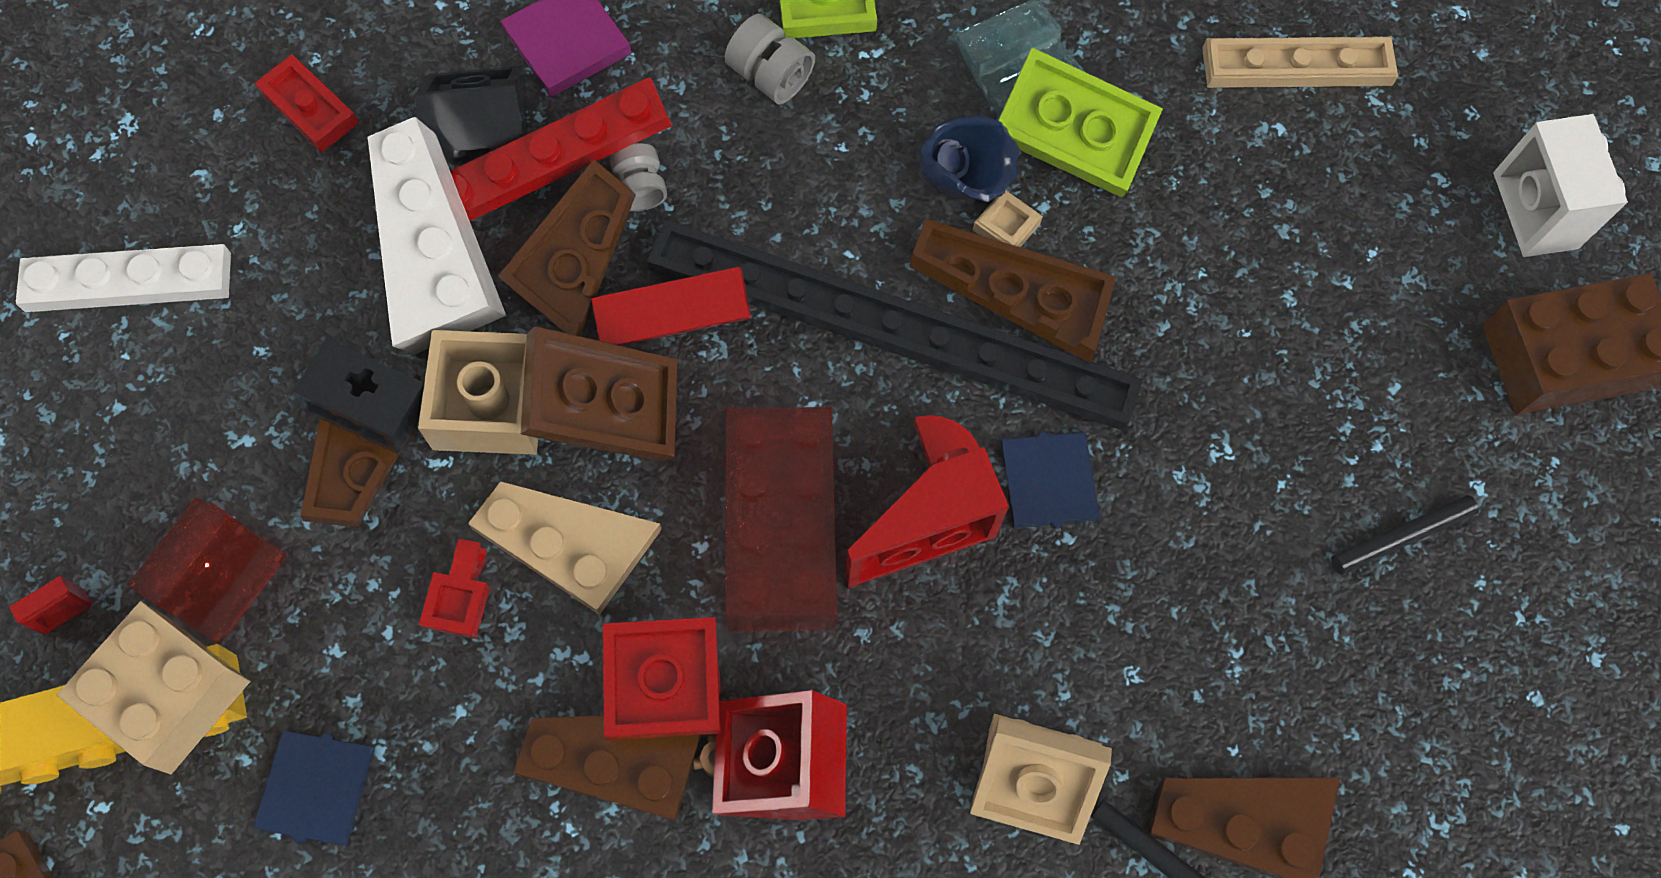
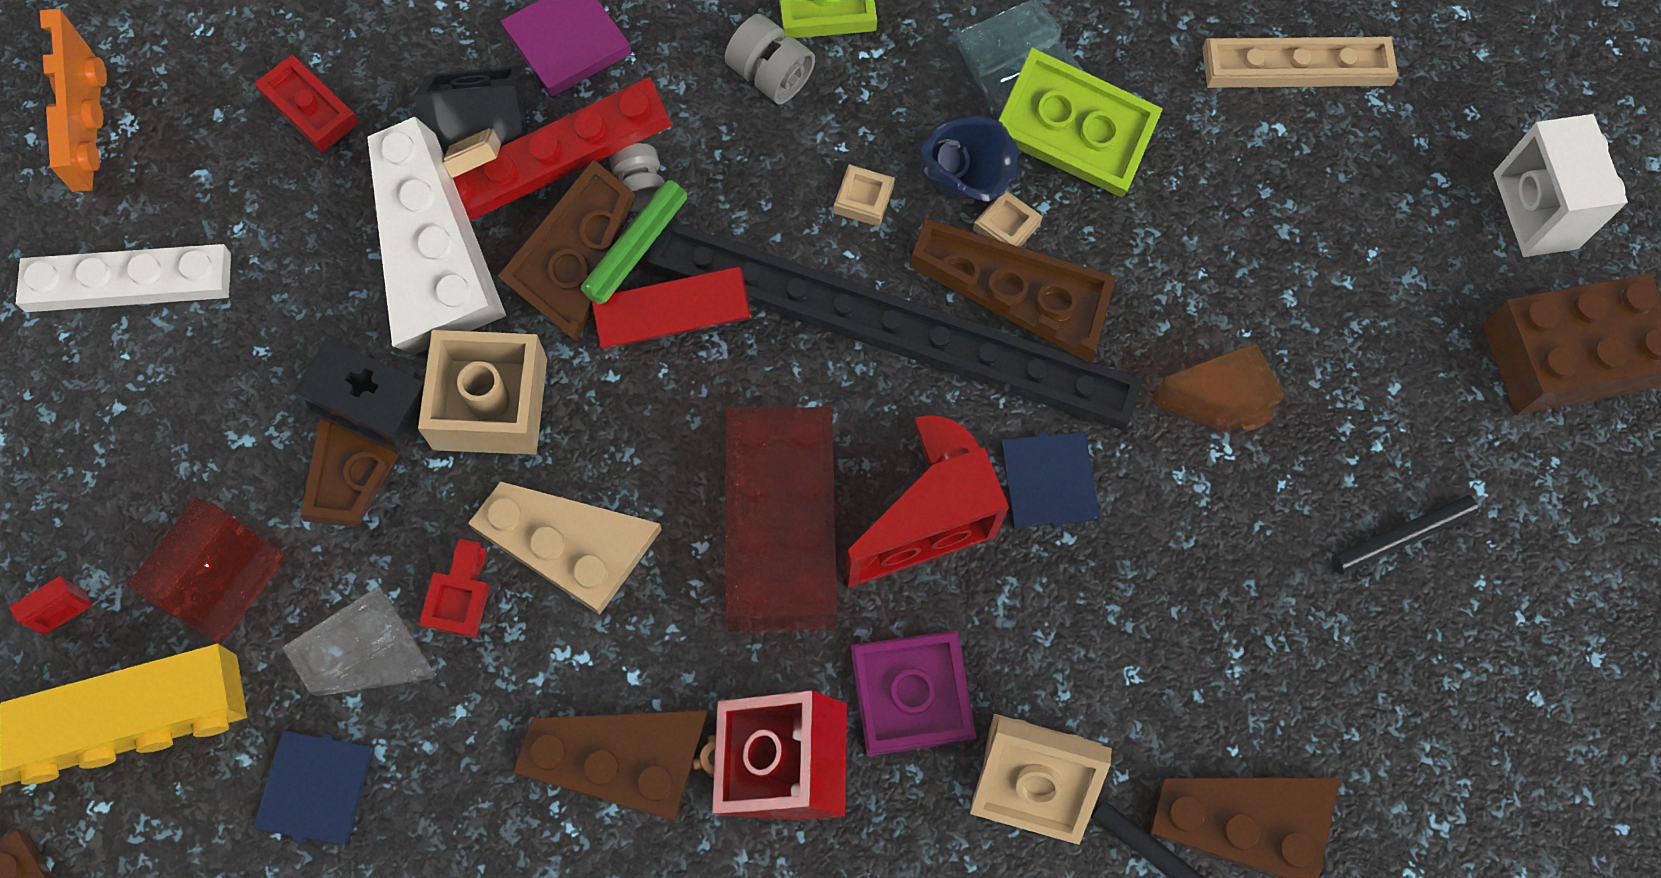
(77, 114): none -> orange wing
(153, 689): tan brick -> none
(359, 649): none -> clear wing
(471, 152): none -> tan tile
(599, 395): reddish brown plate -> none
(634, 242): none -> bright green axle
(661, 678): red bracket -> none
(864, 195): none -> tan tile
(912, 693): none -> magenta tile
(1224, 391): none -> clear orange slope

